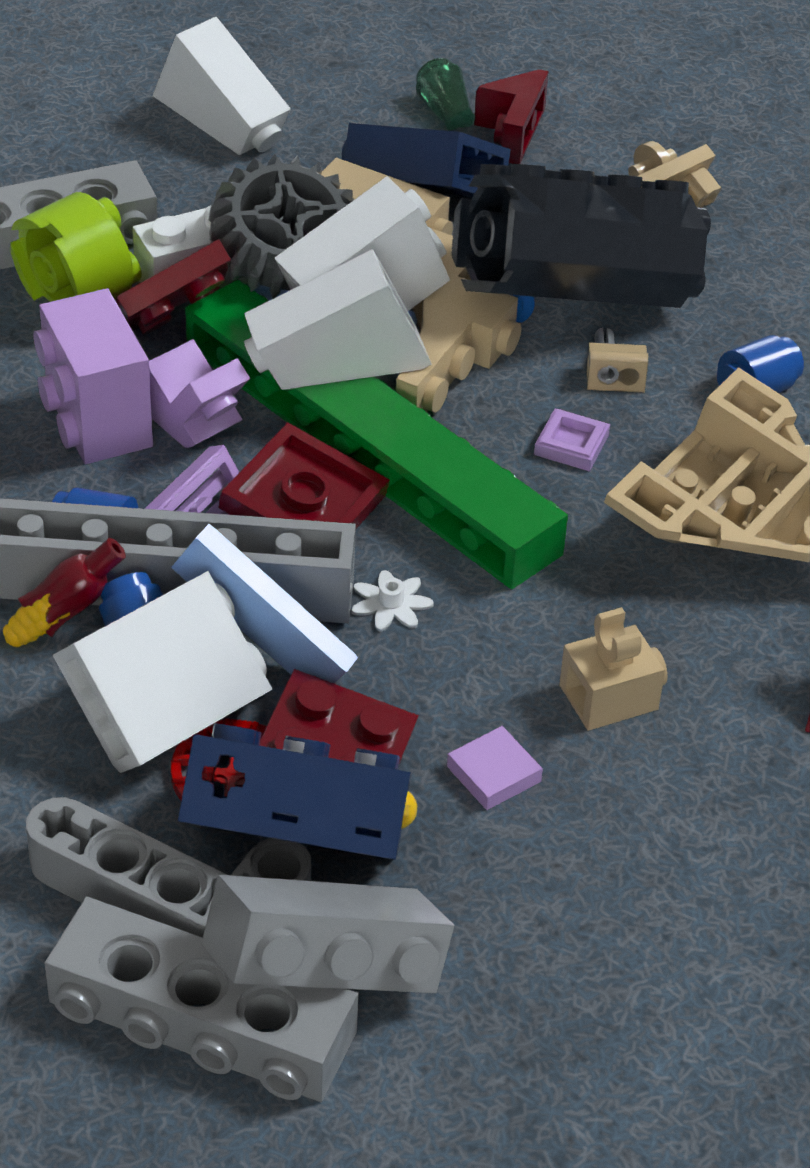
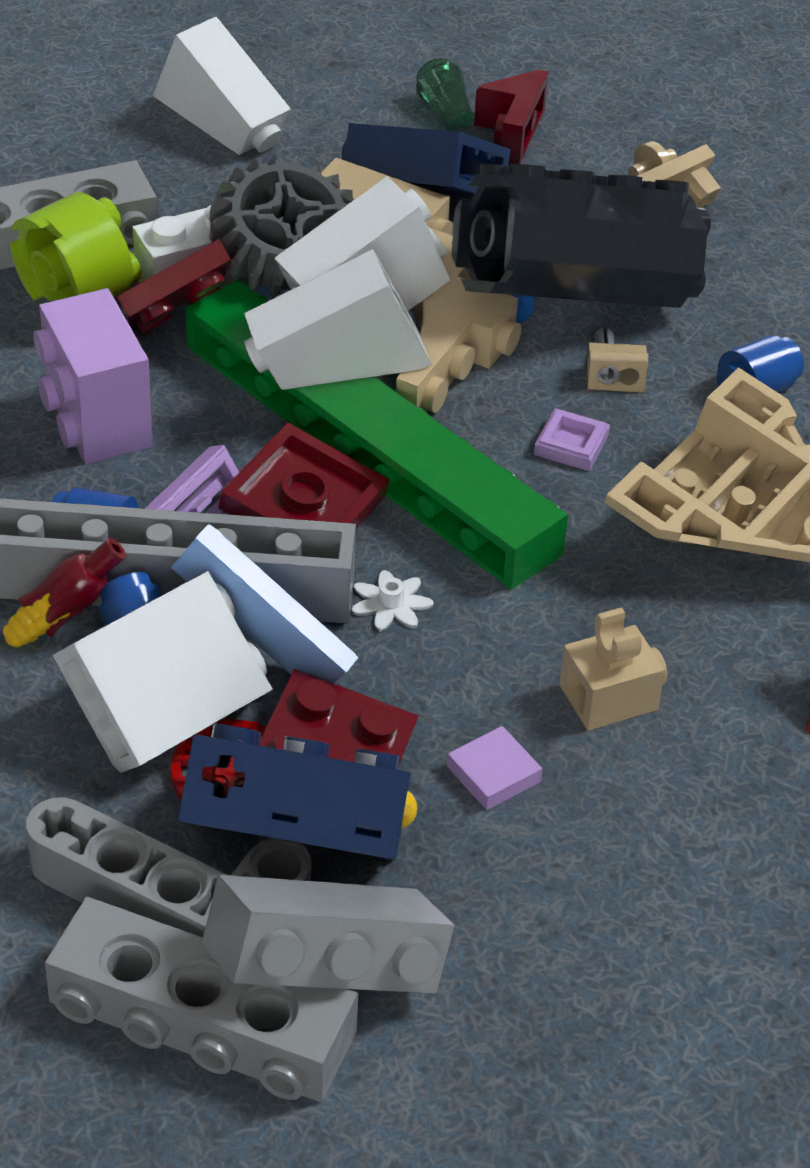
(191, 397): lavender brick -> none

